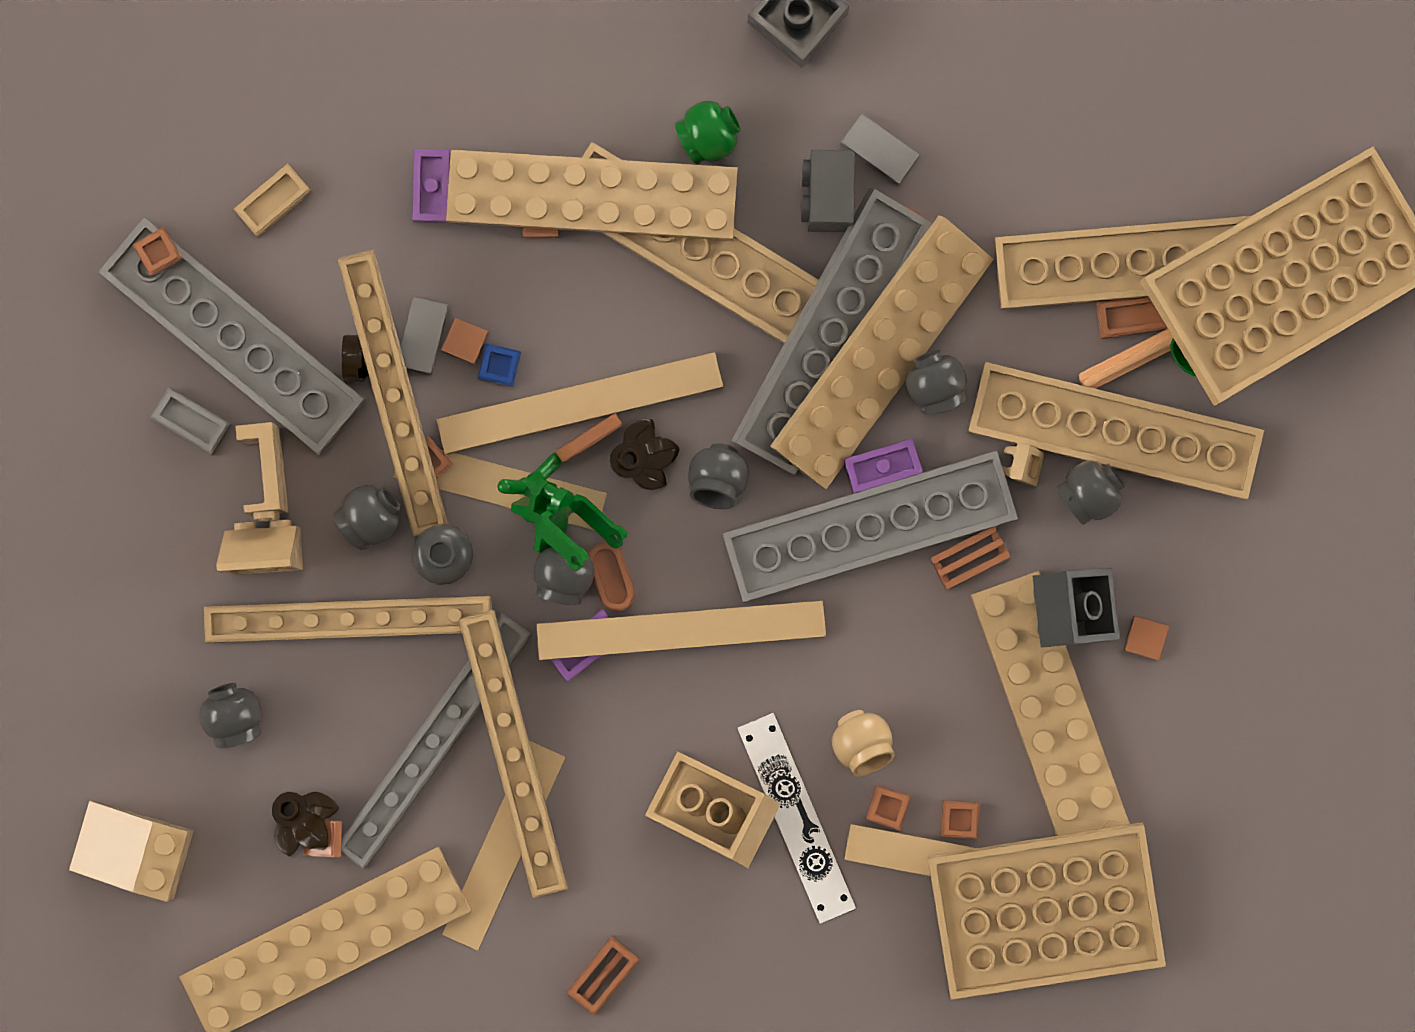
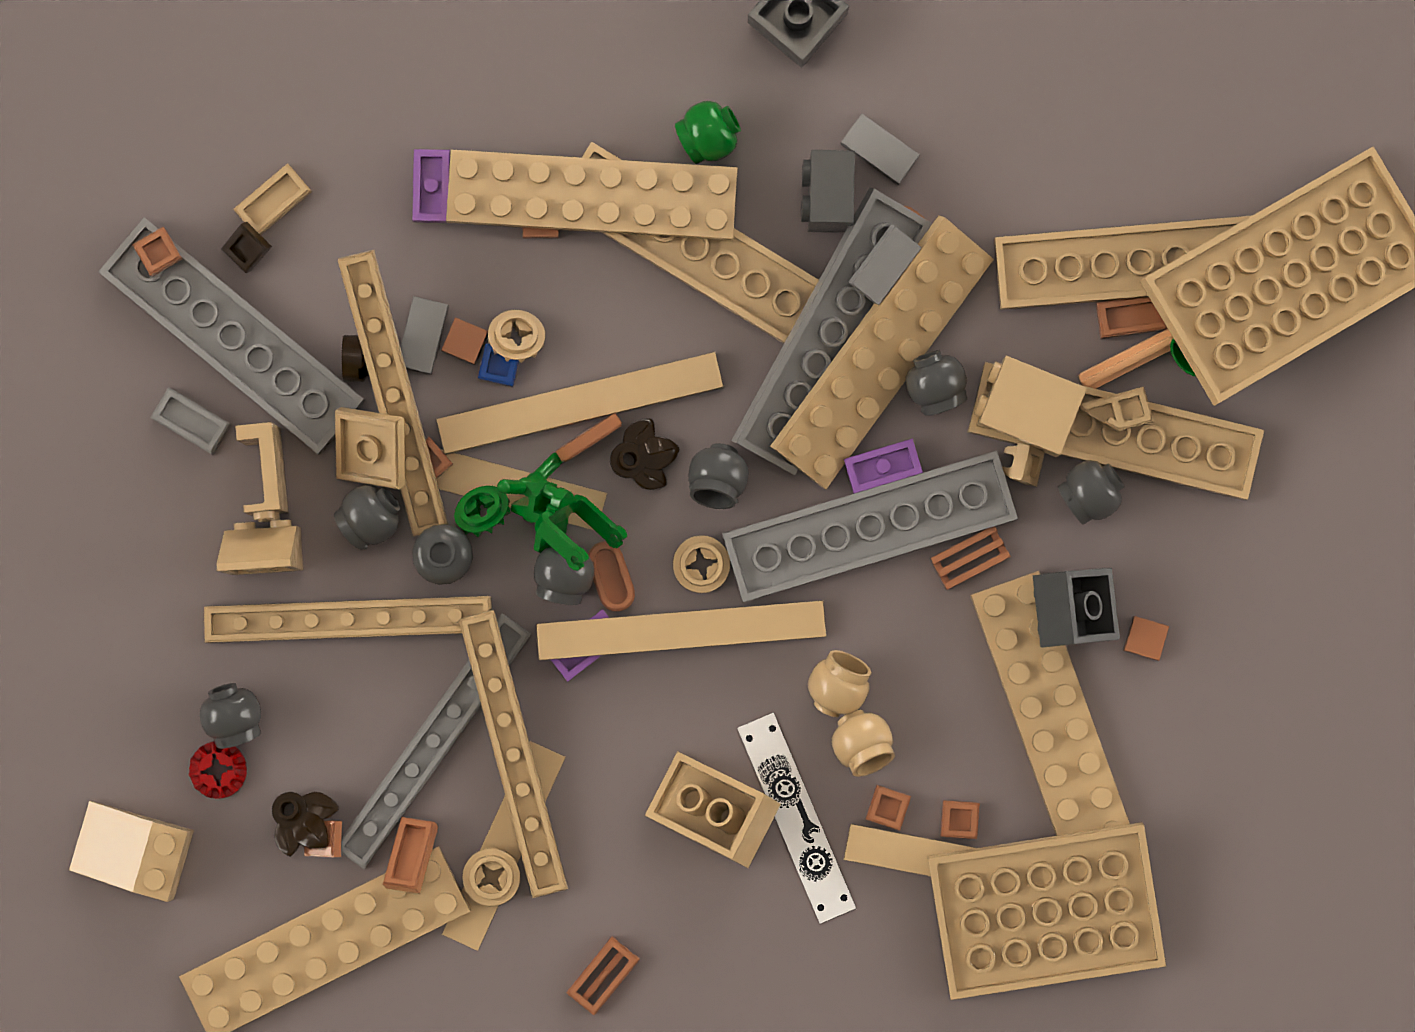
(231, 780): none -> red gear
(246, 247): none -> dark brown tile
(370, 448): none -> tan tile
(410, 855): none -> nougat tile
(468, 510): none -> green gear
(489, 894): none -> tan gear
(528, 328): none -> tan gear
(710, 549): none -> tan gear
(839, 684): none -> tan piece
(884, 264): none -> light grey tile
(1030, 405): none -> tan panel
(1120, 410): none -> tan tile

